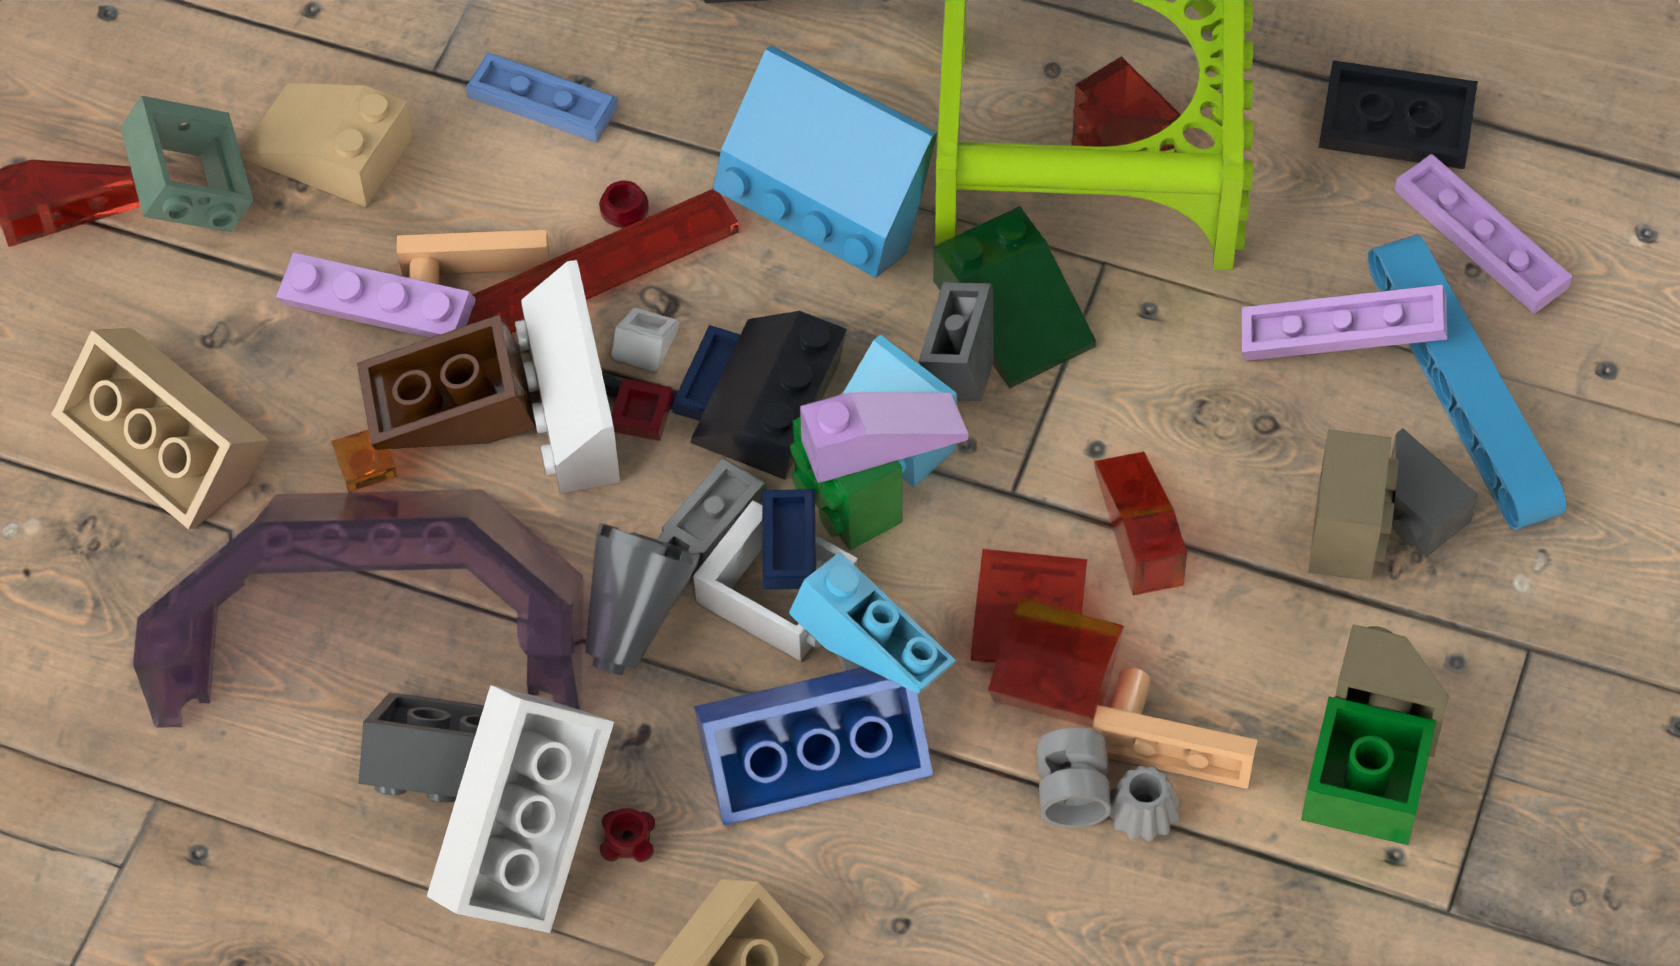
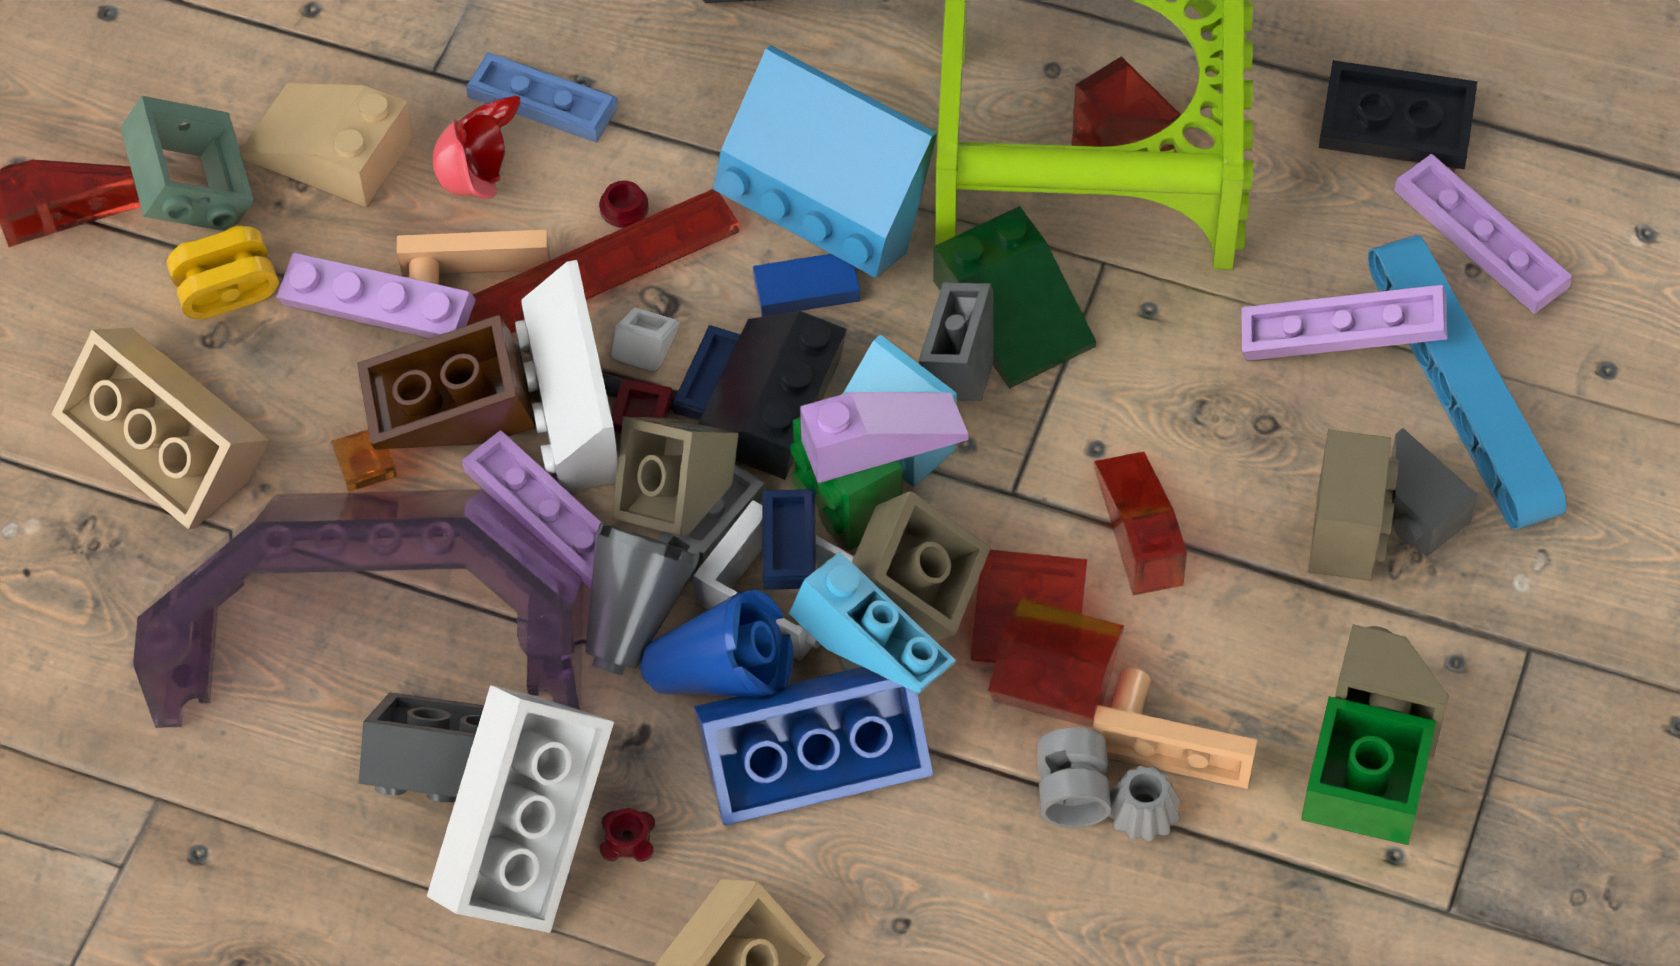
(222, 272): none -> yellow brick
(473, 149): none -> hair
(535, 501): none -> lavender plate
(671, 472): none -> dark tan slope
(723, 651): none -> blue cone
(805, 284): none -> blue tile
(922, 562): none -> dark tan brick

